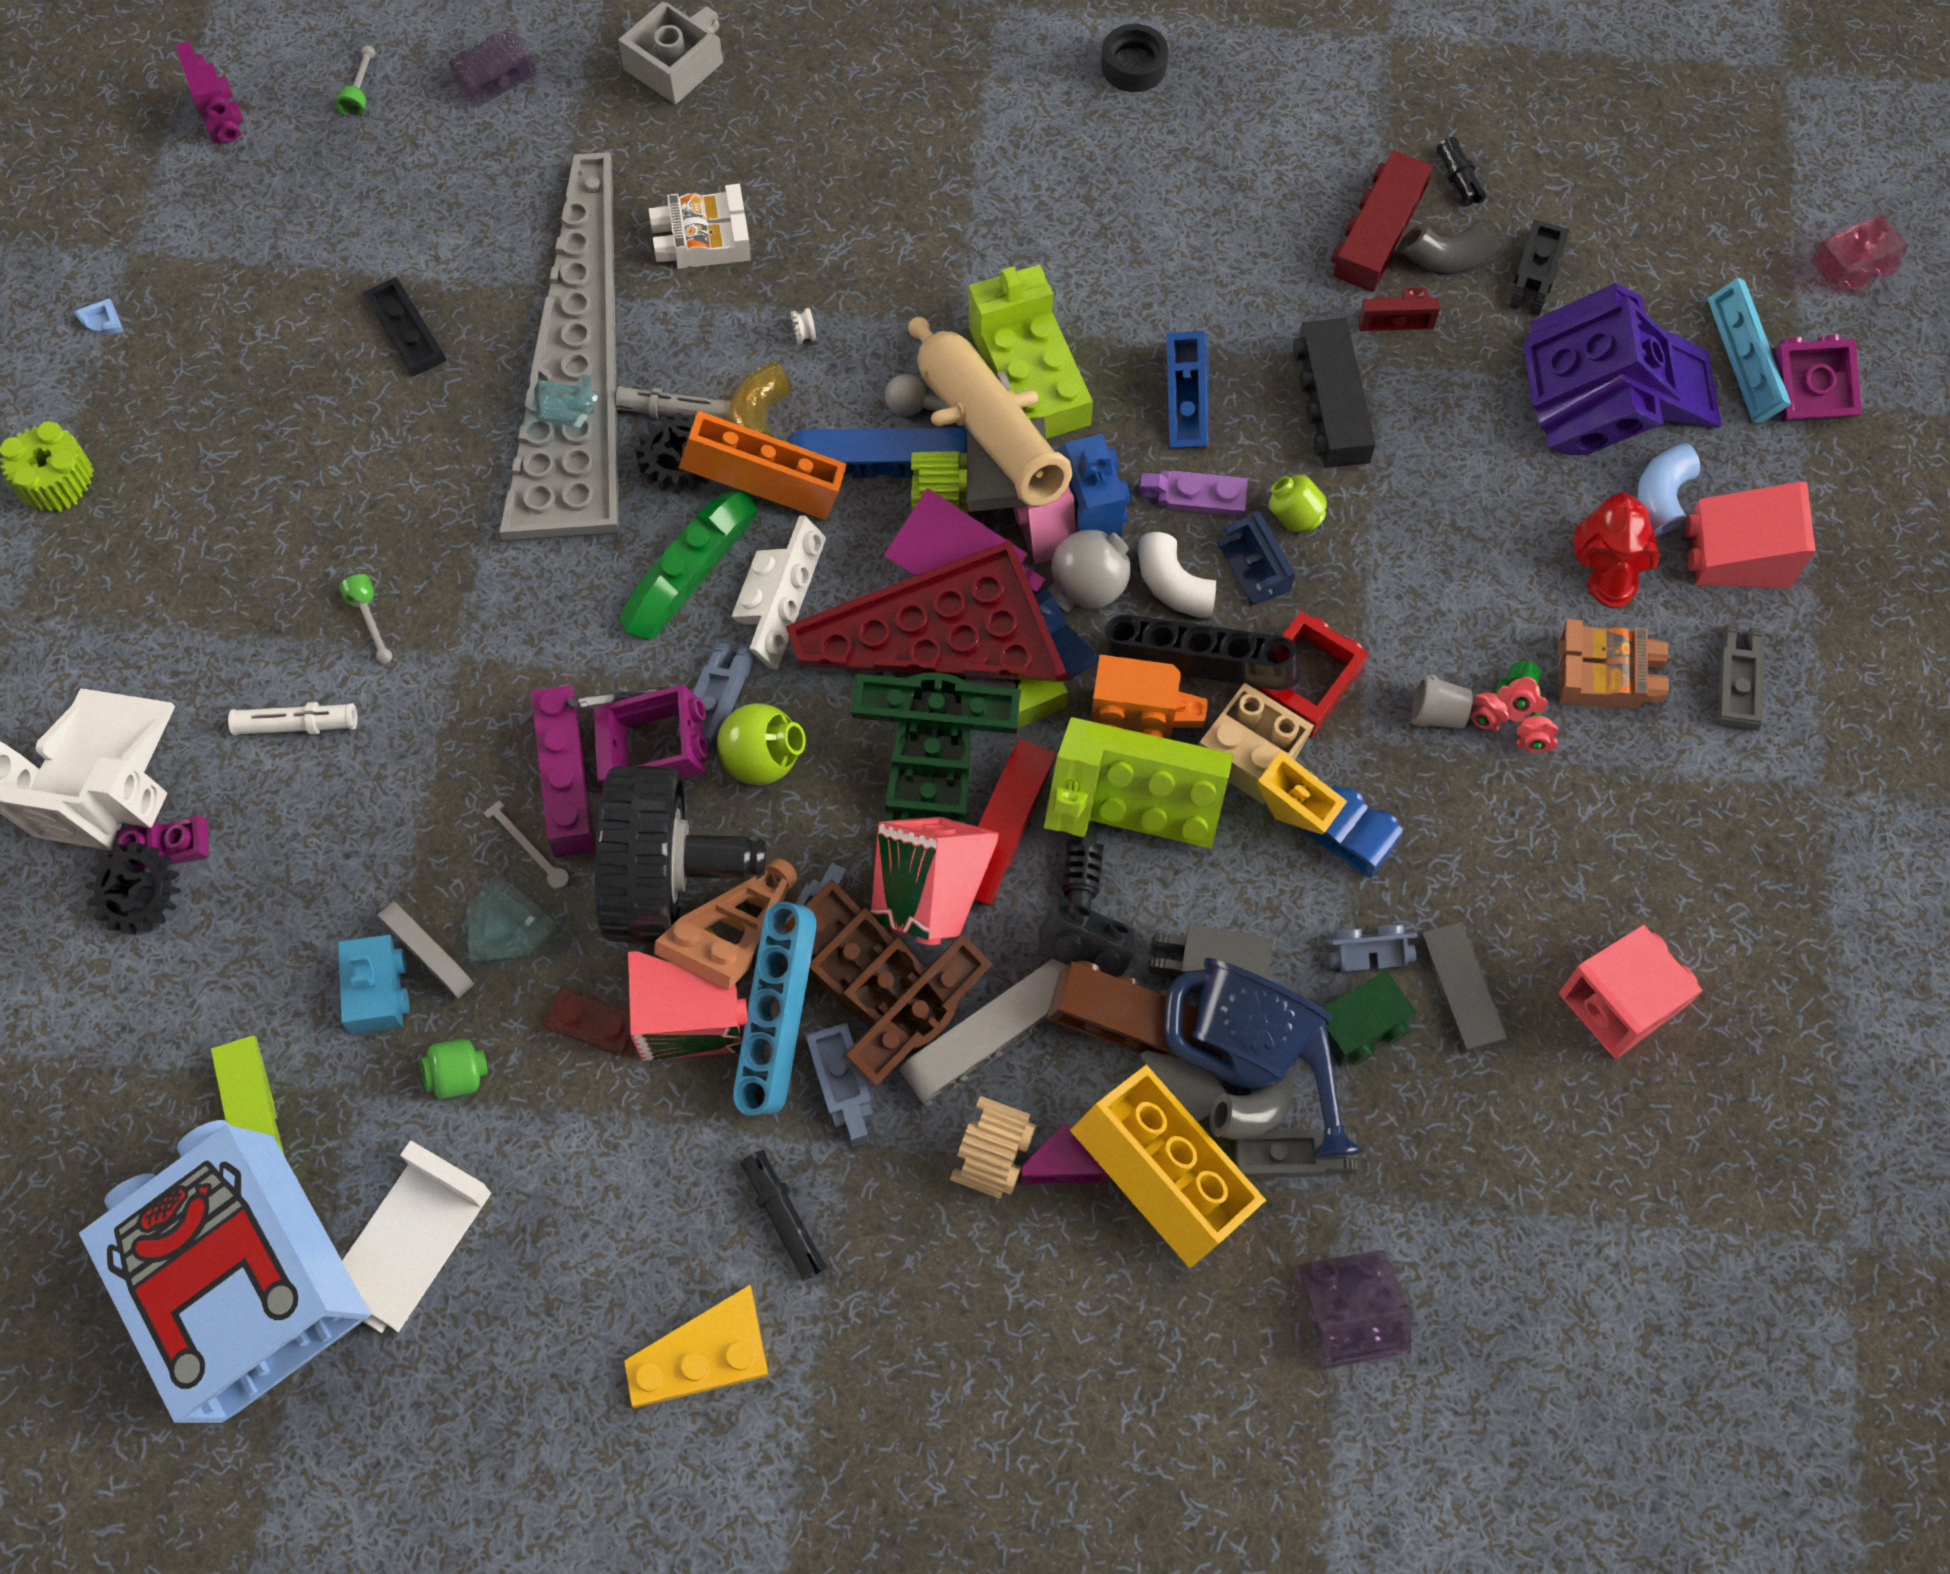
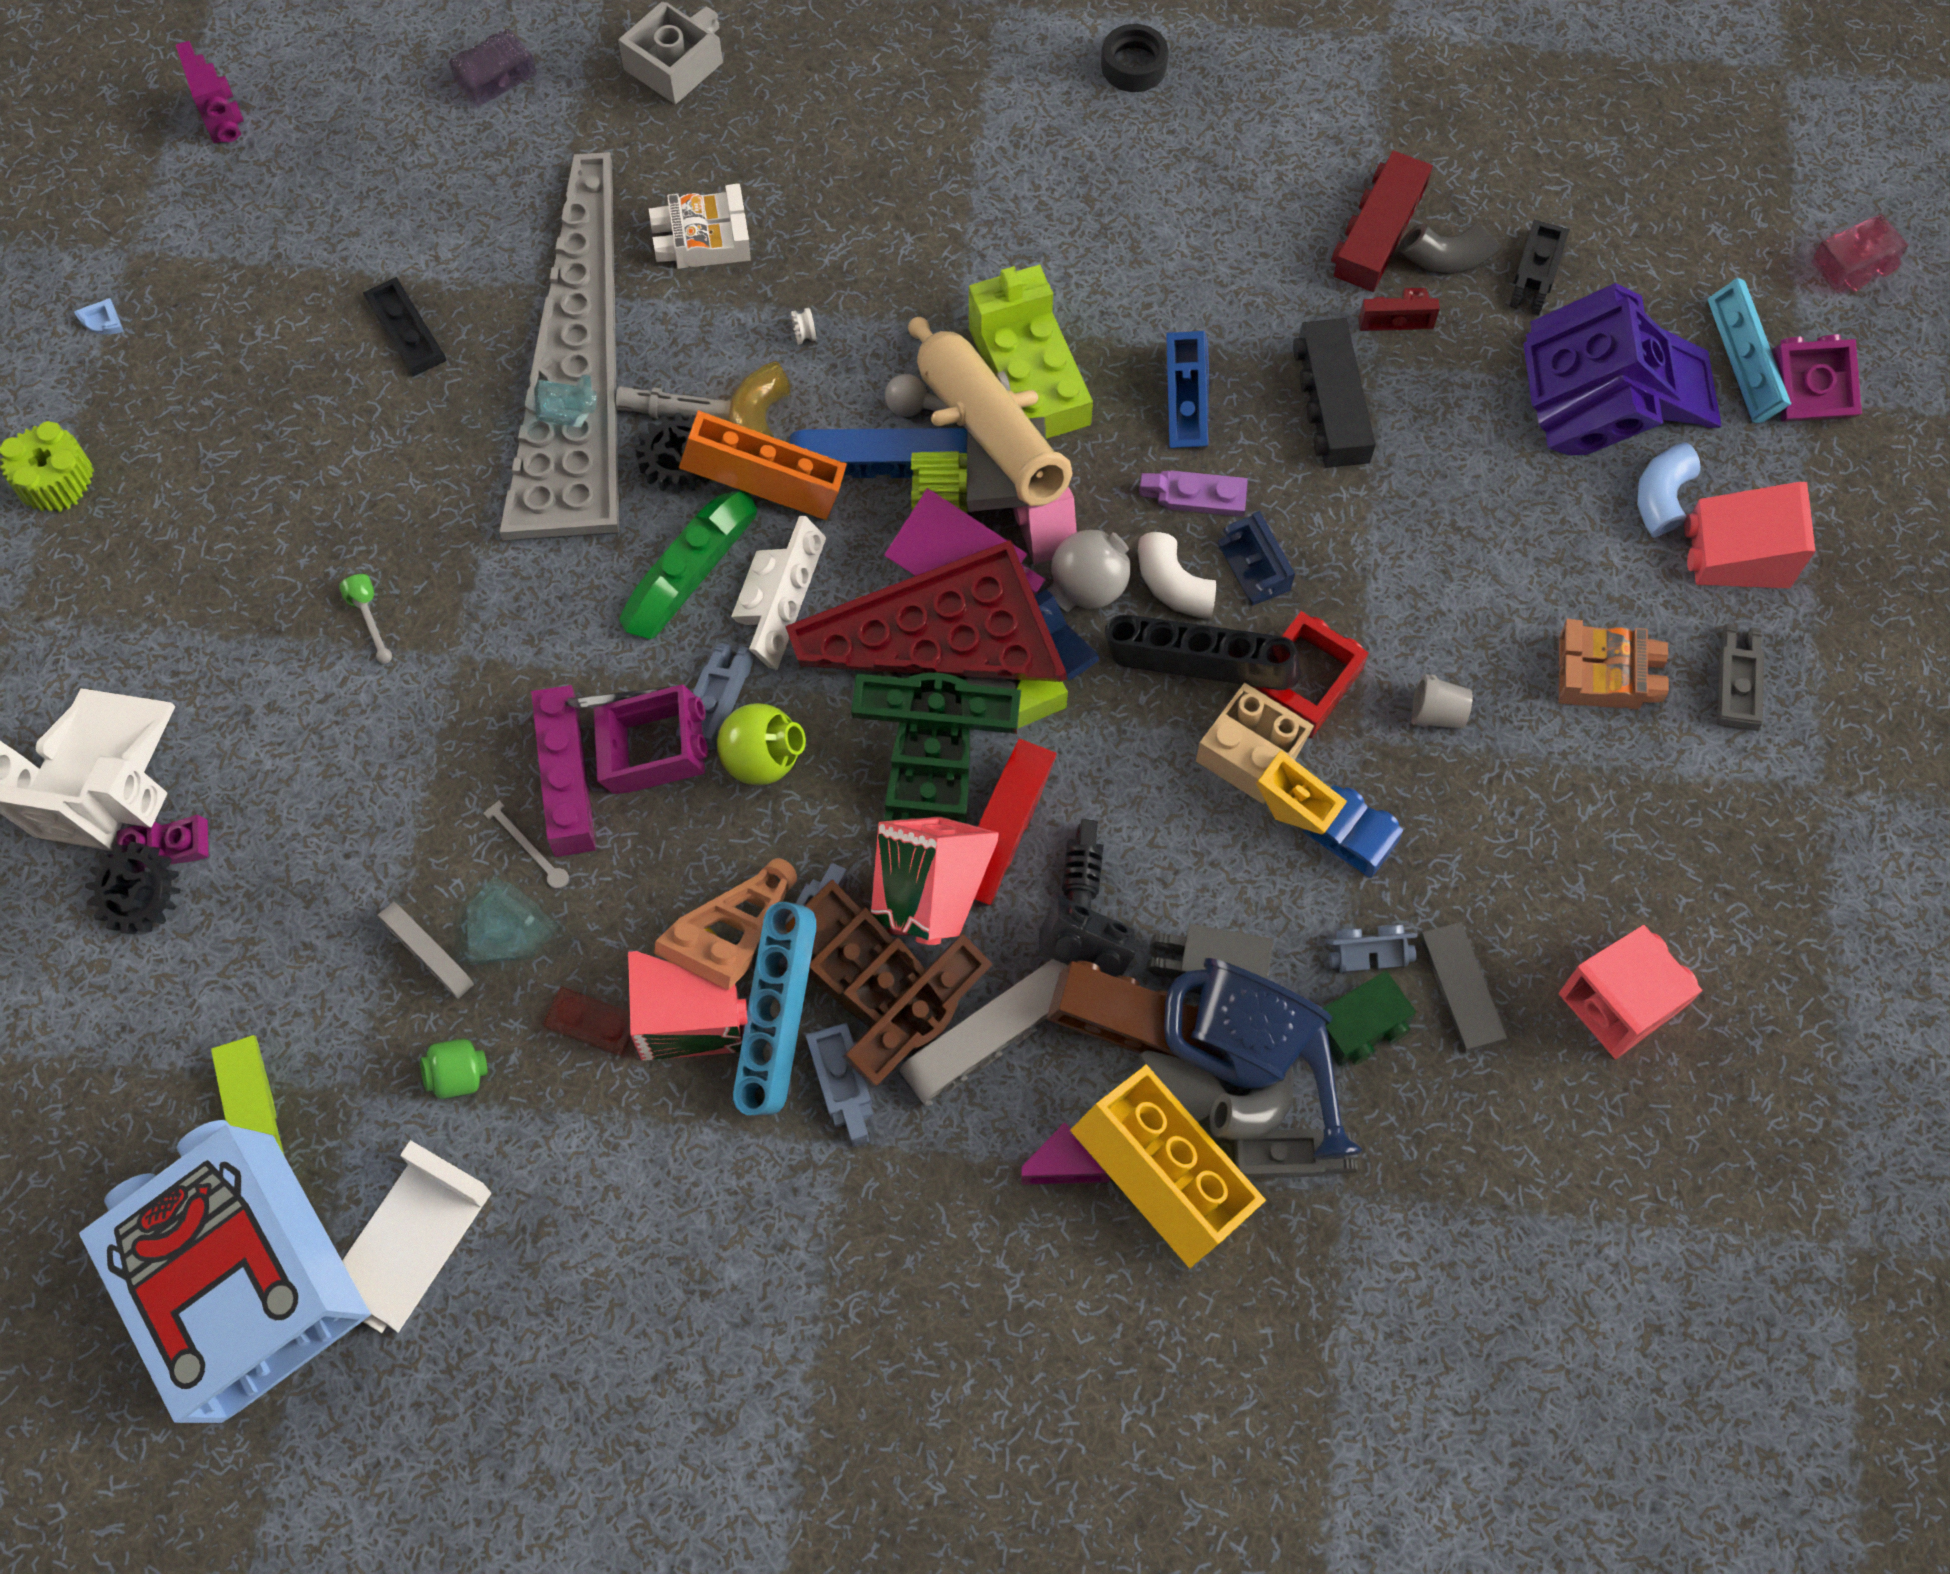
(308, 718): white pin -> none
(353, 95): bright green hinge -> none
(372, 984): dark azure brick -> none
(648, 853): black wheel -> none
(702, 1355): yellow wing -> none
(775, 1200): black pin -> none
(993, 1147): tan brick -> none
(1096, 486): blue hinge -> none
(1136, 784): lime hinge -> none
(1144, 697): orange hinge -> none
(1297, 503): lime head -> none
(1356, 1309): clear purple bracket -> none
(1461, 171): black pin -> none
(1522, 697): coral plant -> none
(1618, 546): red head -> none

